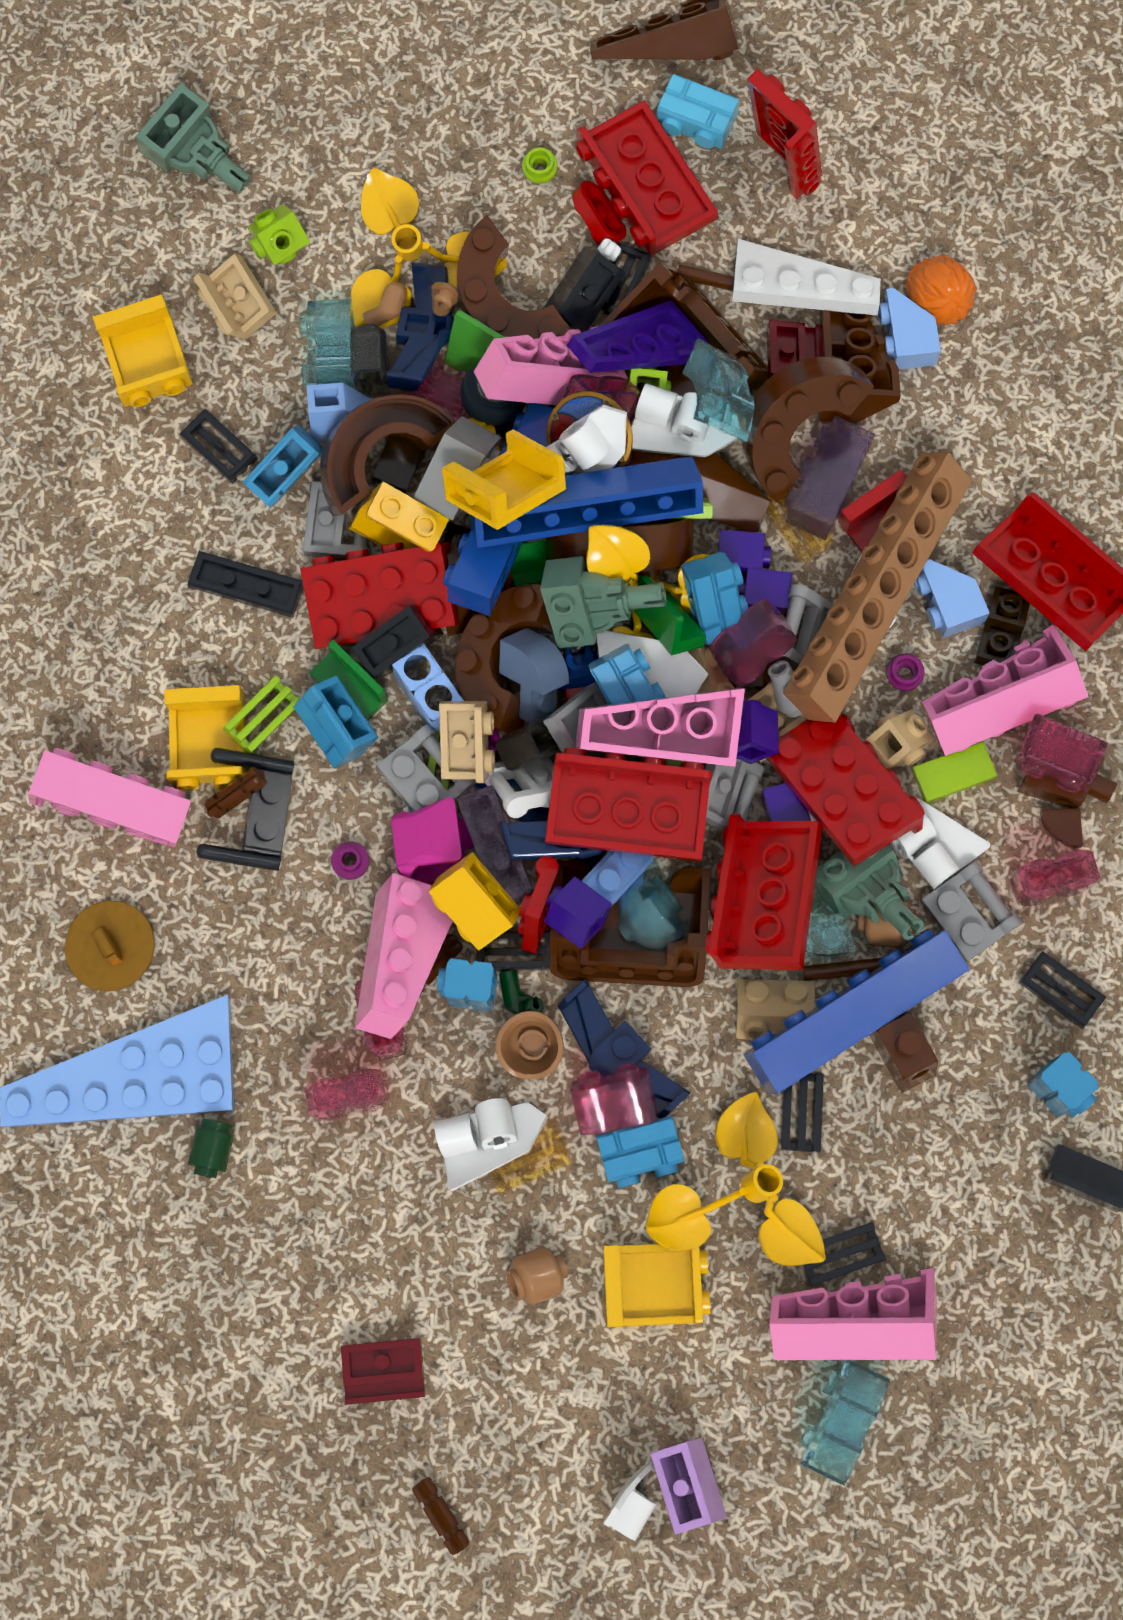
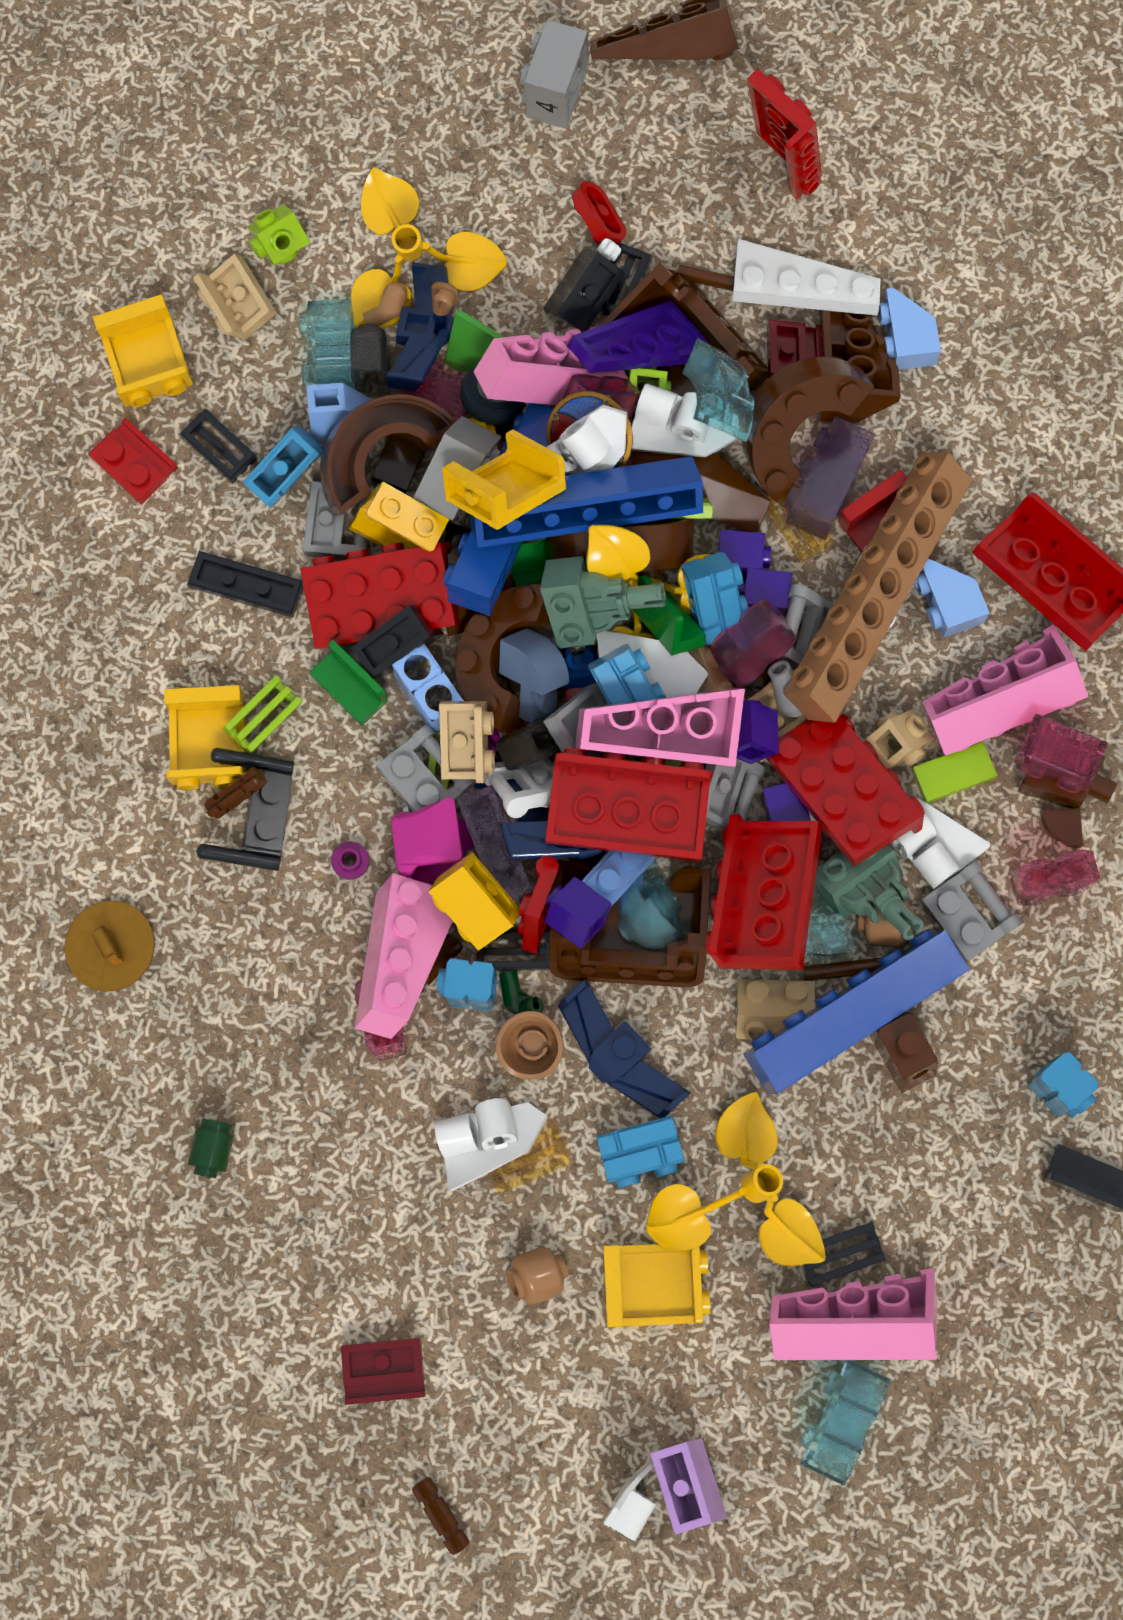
(109, 797): bright pink wedge -> none
(133, 461): none -> red plate
(155, 1072): light blue wing -> none
(188, 140): sand green brick -> none
(335, 721): dark azure brick -> none
(336, 1098): clear pink brick -> none
(480, 296): reddish brown brick -> none
(536, 156): lime plate -> none
(555, 73): none -> light grey brick
(613, 1099): clear pink brick -> none
(645, 178): red bracket -> none
(697, 112): medium azure brick -> none
(801, 1146): black tile -> none
(910, 662): magenta plate -> none
(942, 288): orange hair -> none
(1002, 627): dark brown slope -> none
(1080, 1021): black tile -> none

